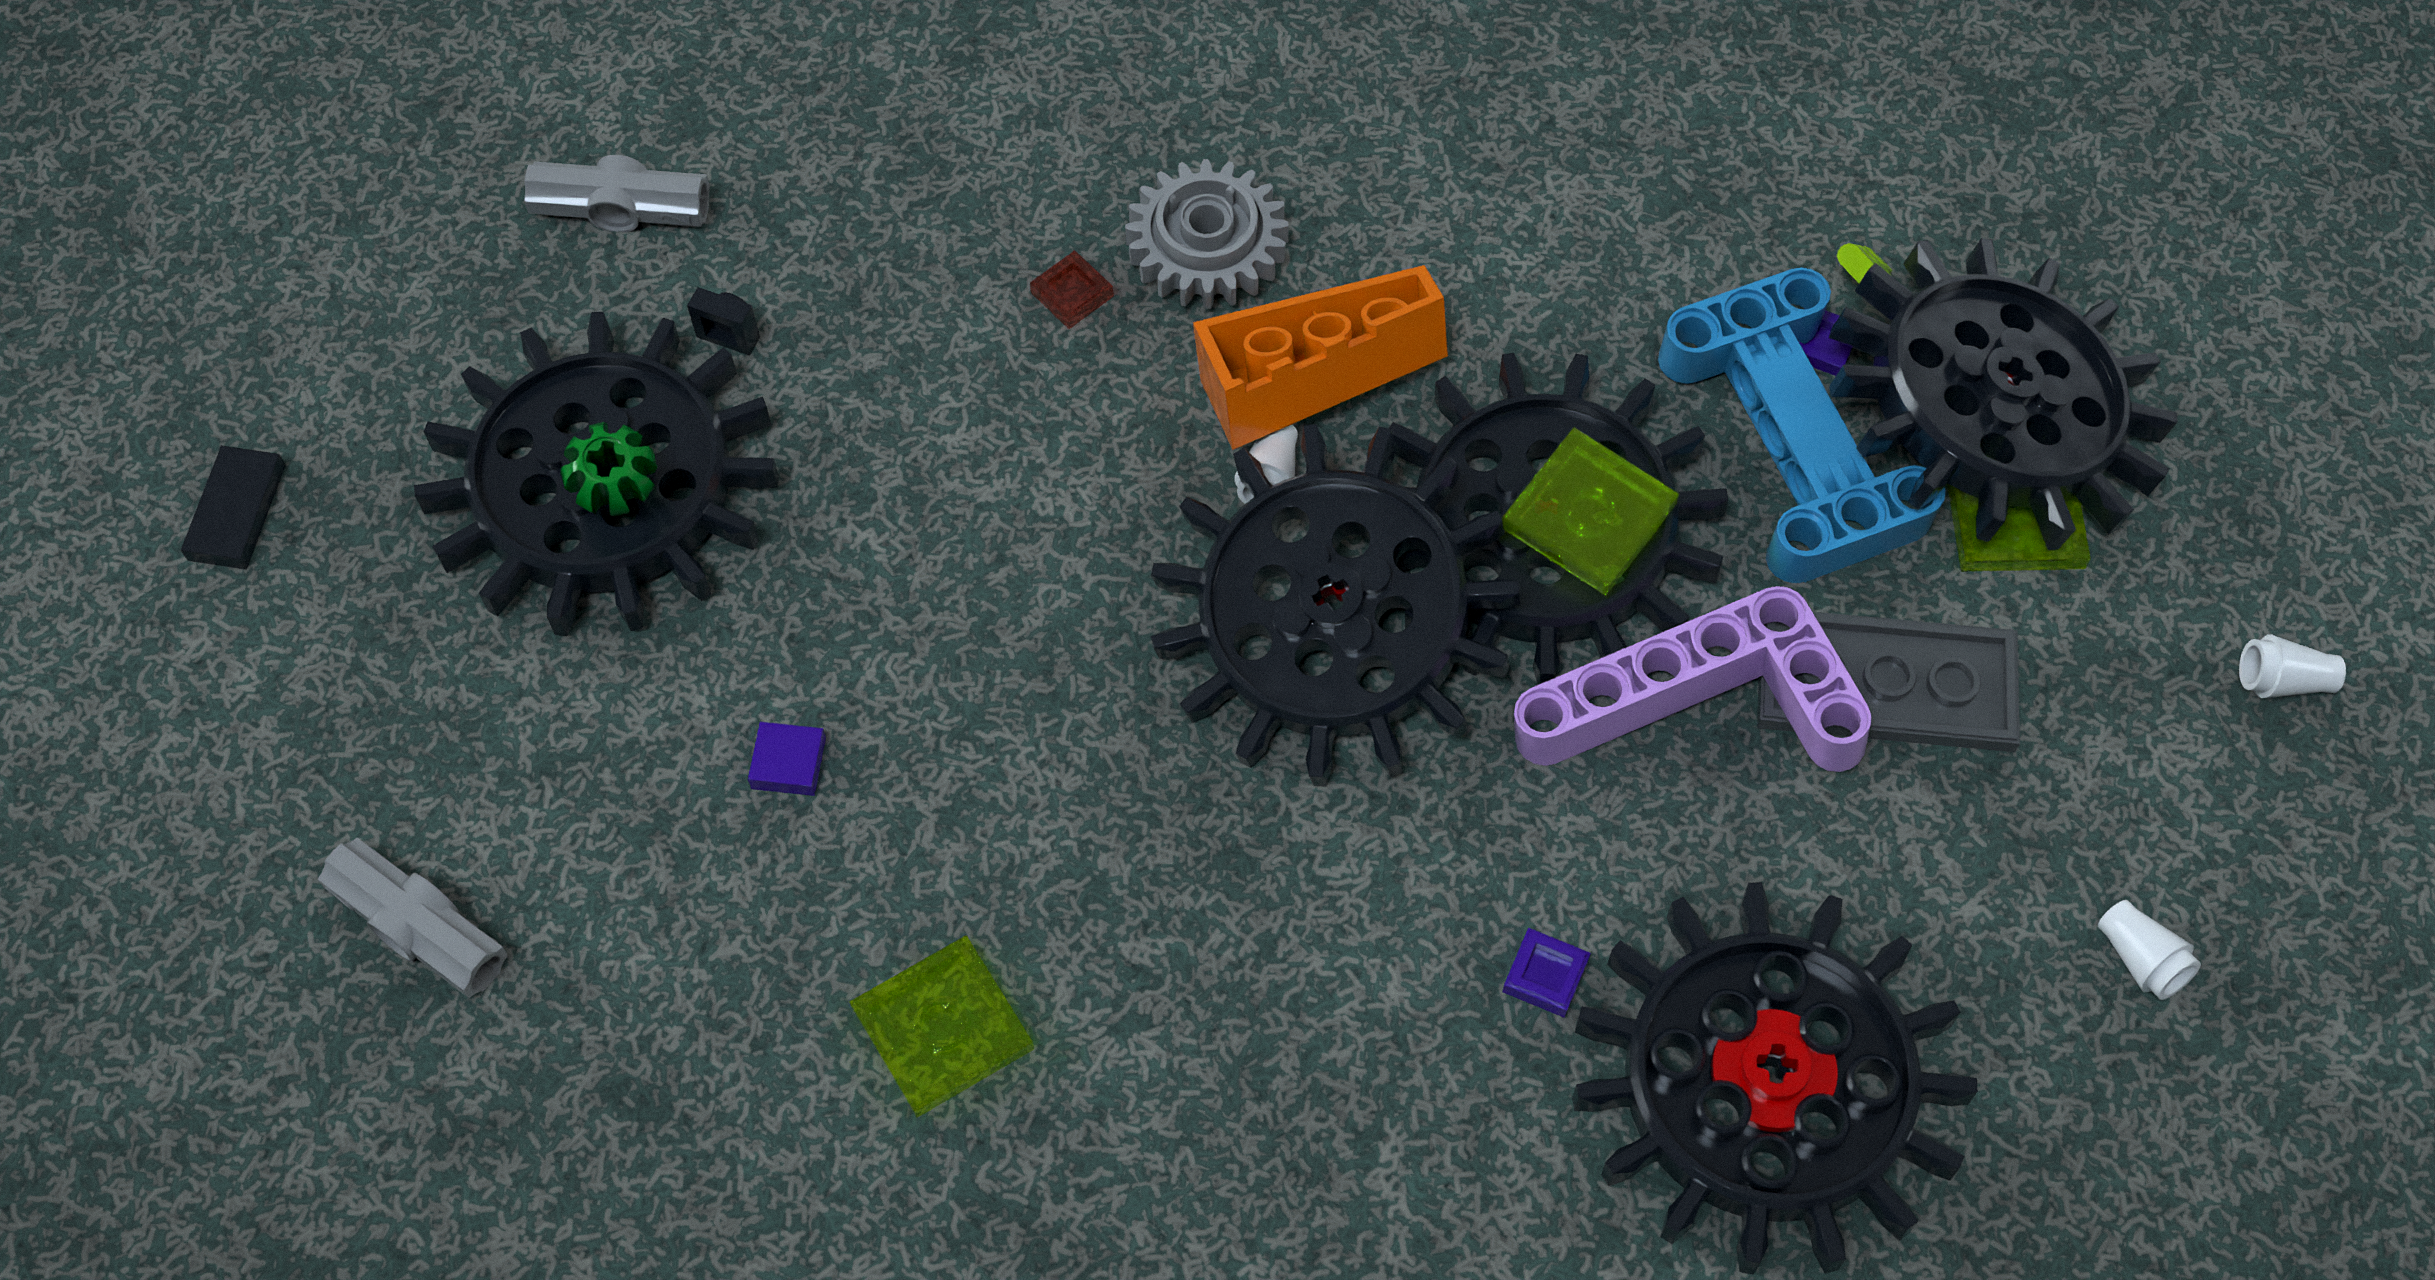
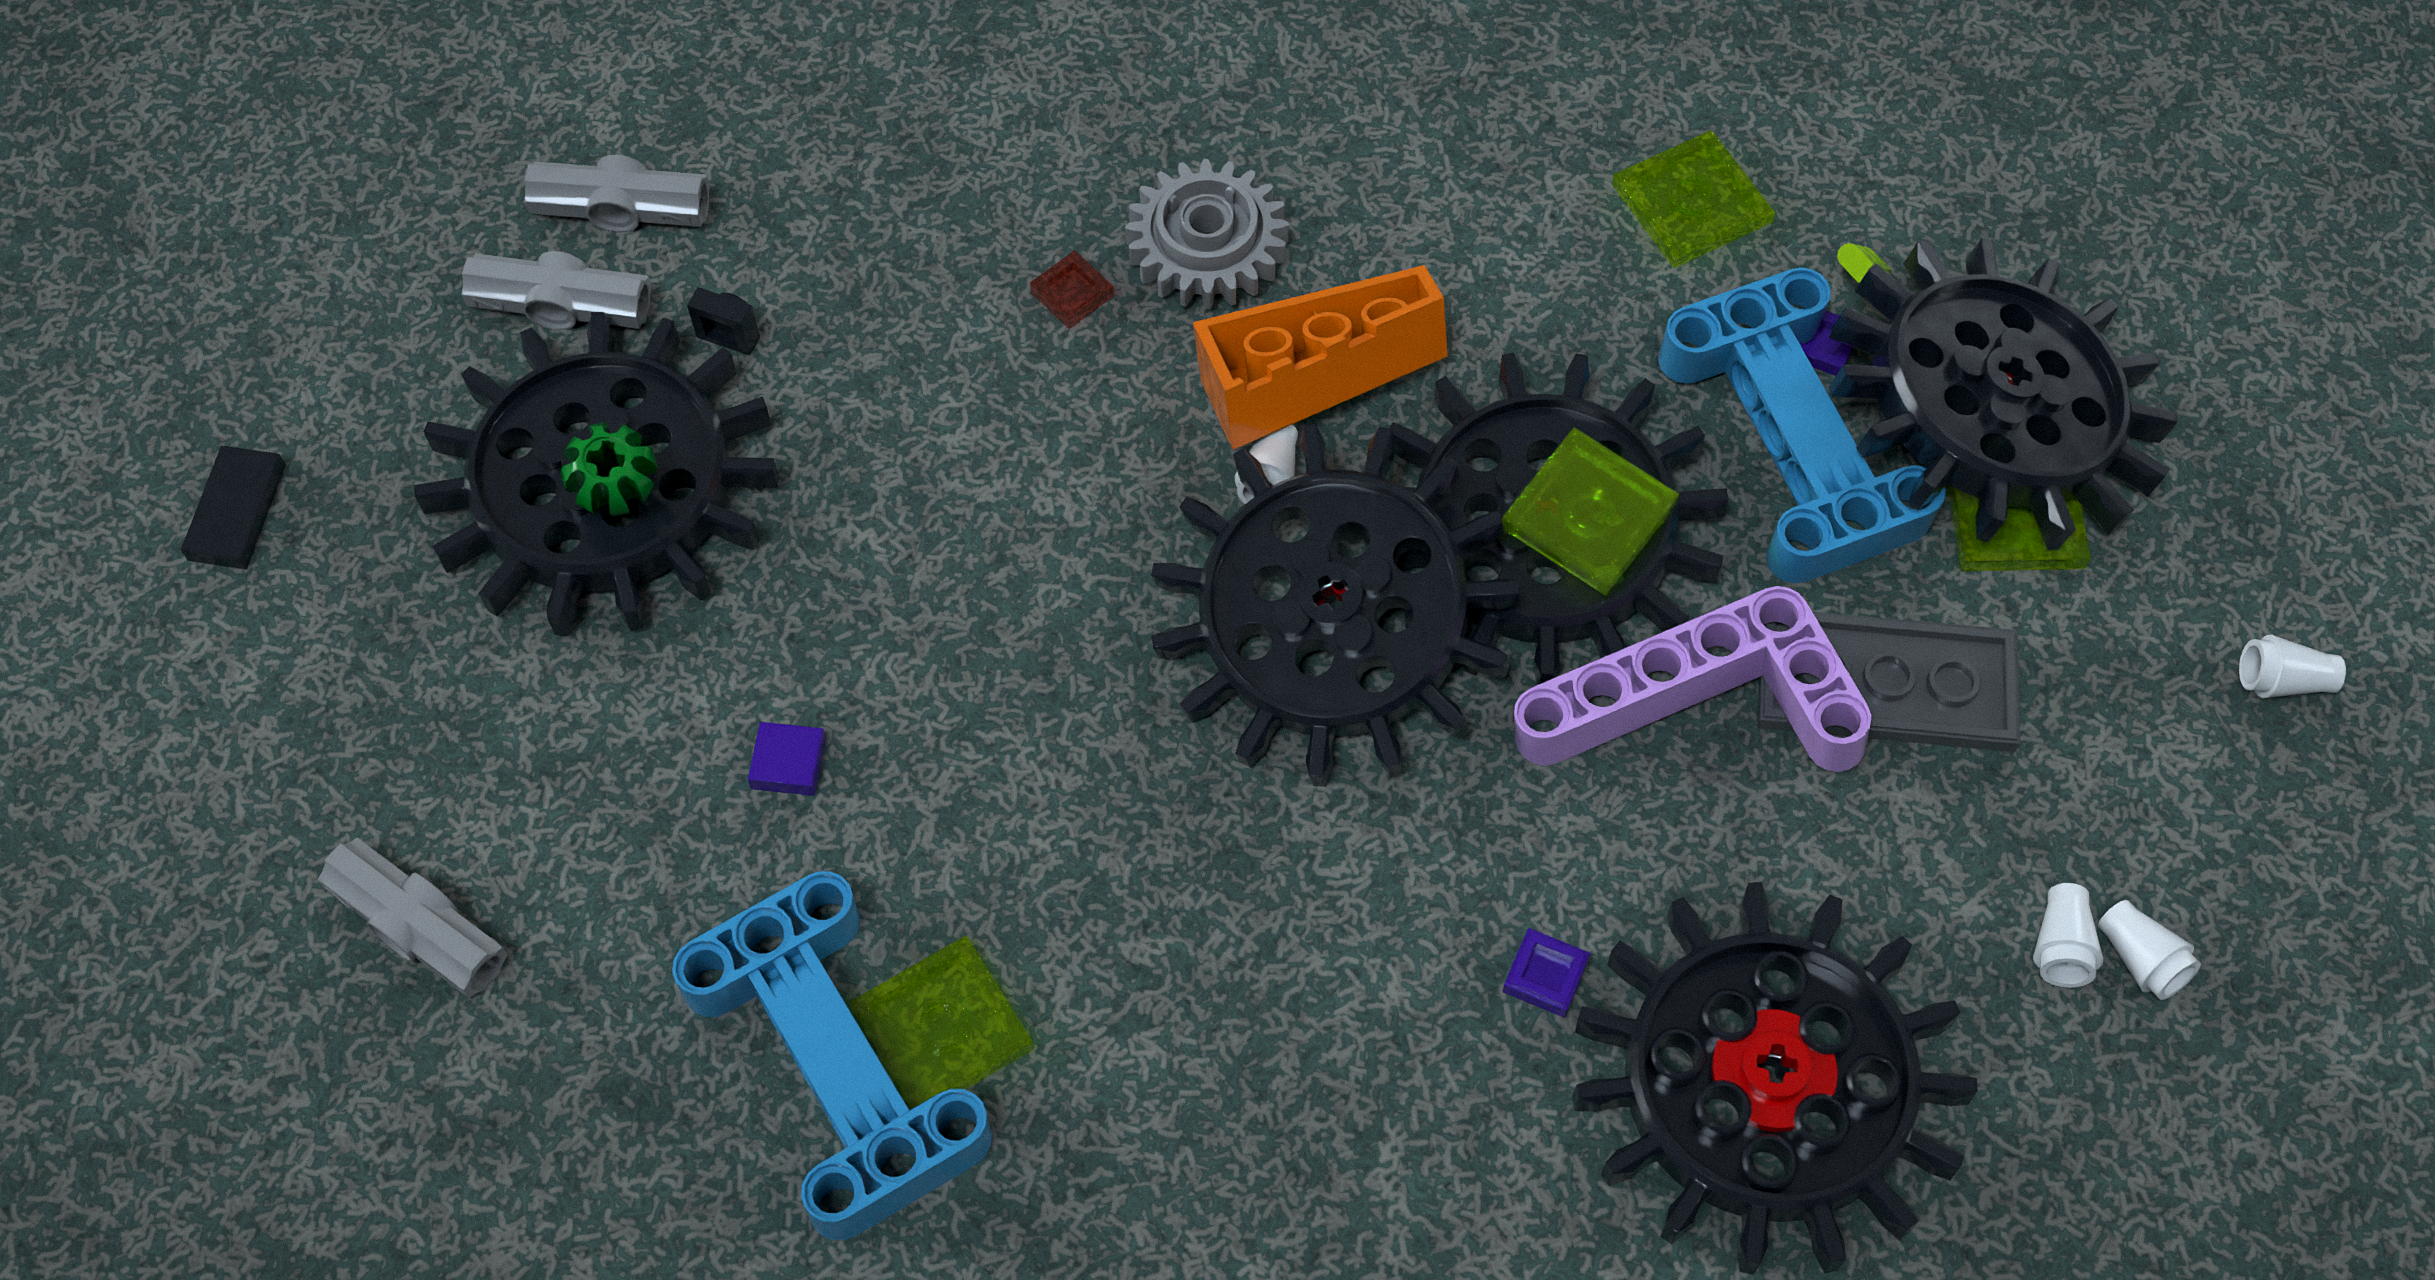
(555, 290): none -> light grey piece
(832, 1053): none -> dark azure beam
(1693, 198): none -> clear neon green tile
(2068, 940): none -> white cone

